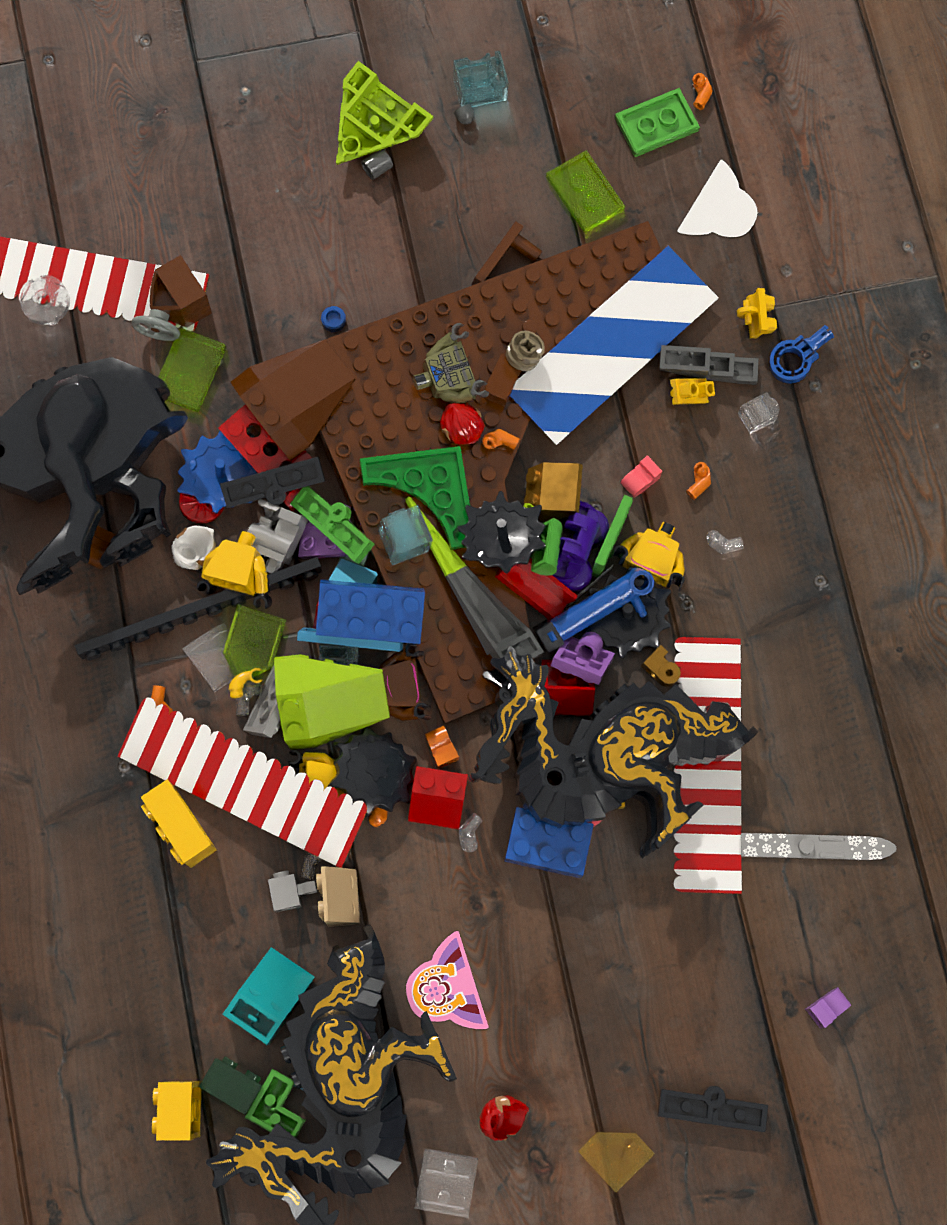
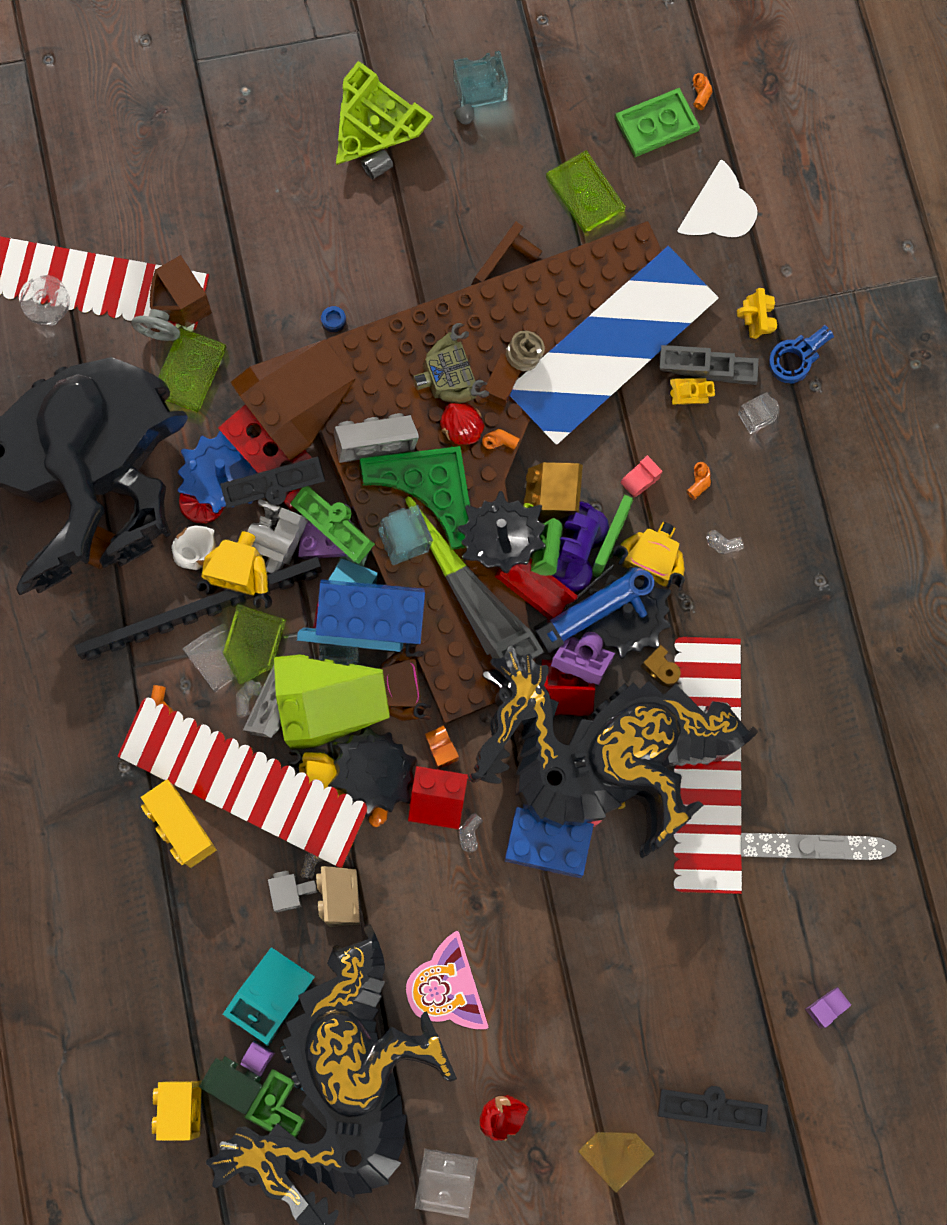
(239, 681): yellow arm -> none
(257, 1058): none -> medium lavender leg
(375, 437): none -> light grey slope

